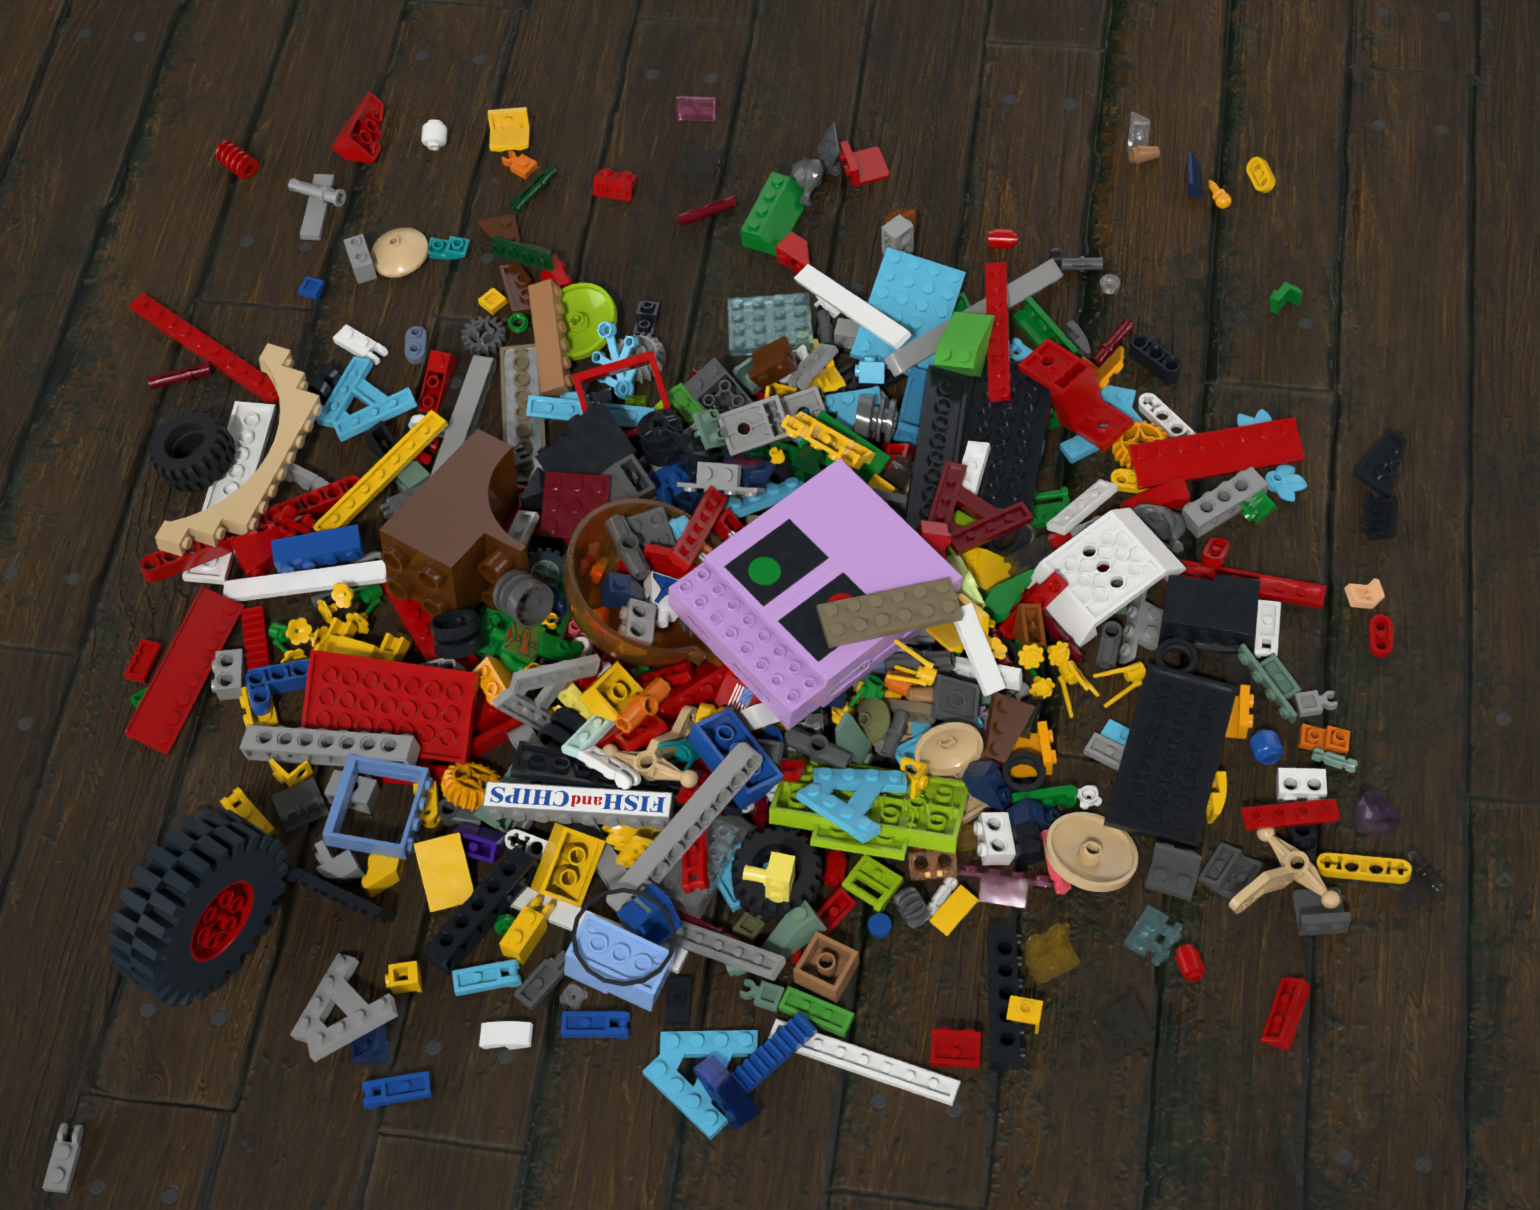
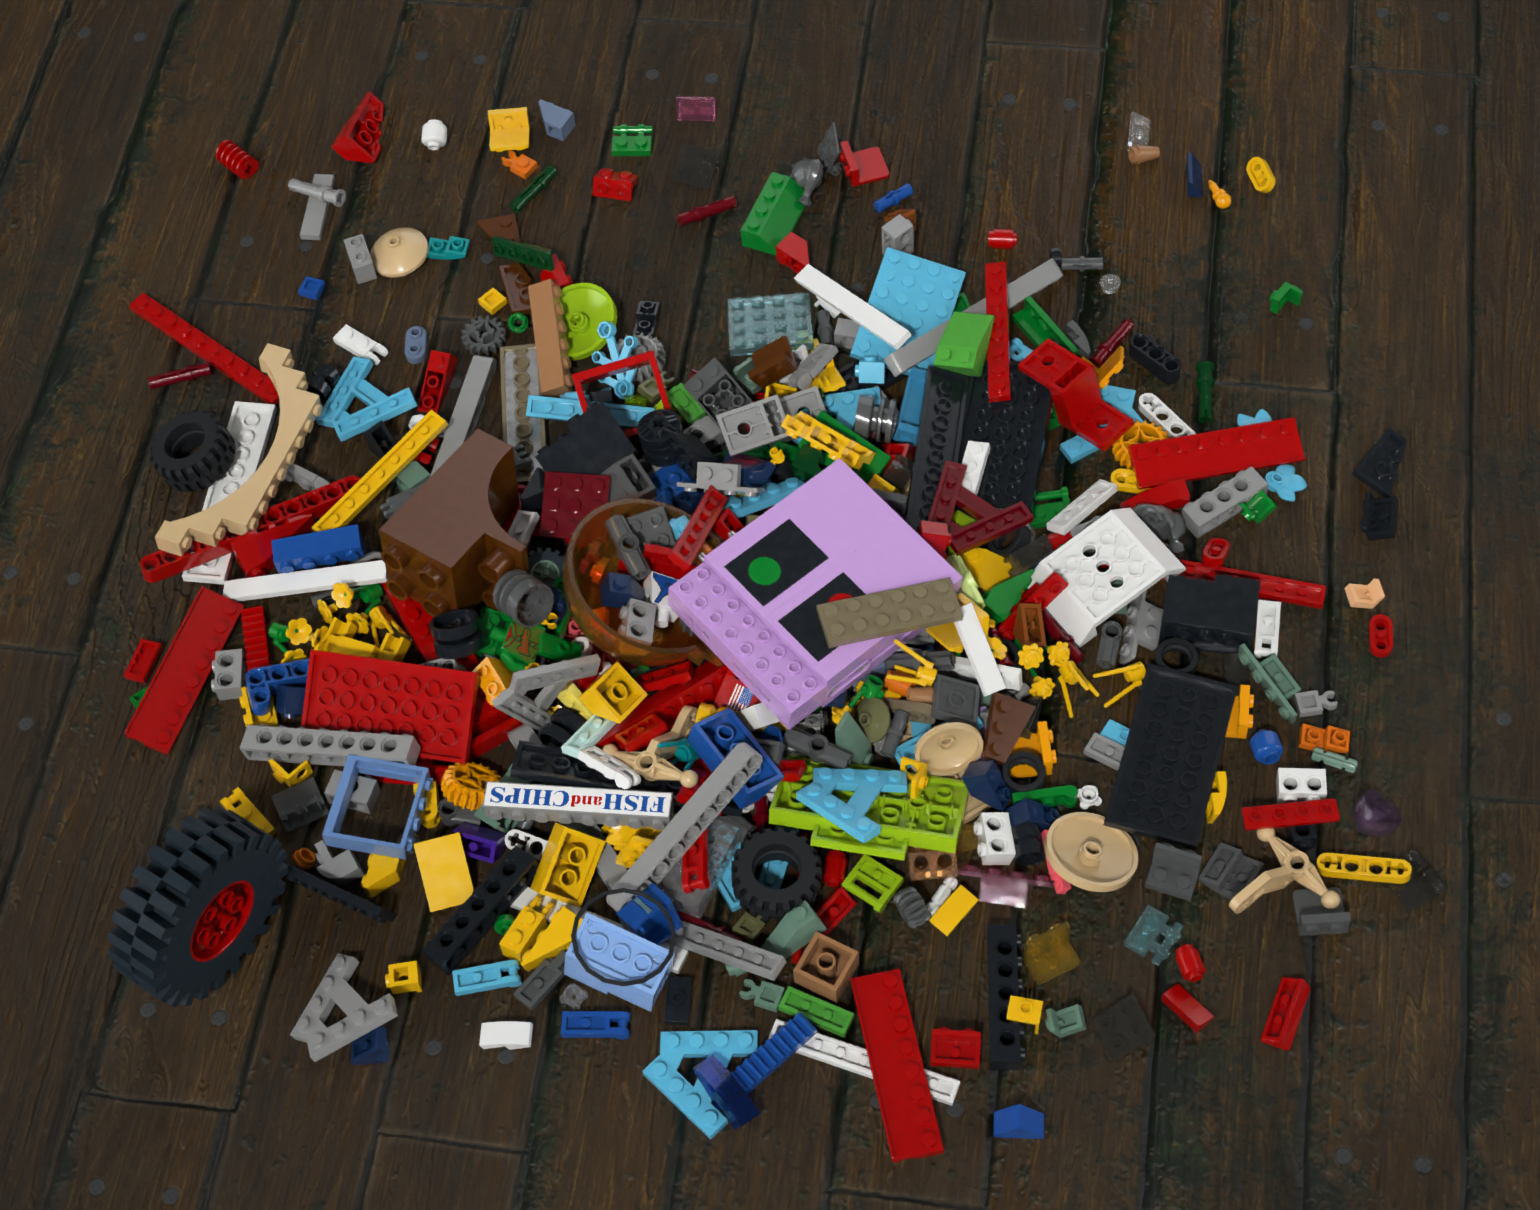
(63, 1160): light grey hinge -> none
(287, 518): red hips -> none
(290, 700): none -> dark blue slope
(304, 858): none -> orange plate
(382, 620): none -> yellow plant
(397, 1089): blue plate -> none
(552, 940): none -> yellow slope
(556, 120): none -> sand blue slope
(632, 145): none -> green plate
(642, 705): orange piece -> none
(650, 387): none -> olive plate
(708, 429): sand green hips -> none
(777, 877): light yellow brick -> none
(879, 925): blue tile -> none
(893, 198): none -> blue pin
(896, 1066): none -> red plate
(1019, 1122): none -> blue slope
(1065, 1021): none -> sand green bracket
(1187, 1007): none -> red slope
(1205, 384): none -> dark green pin

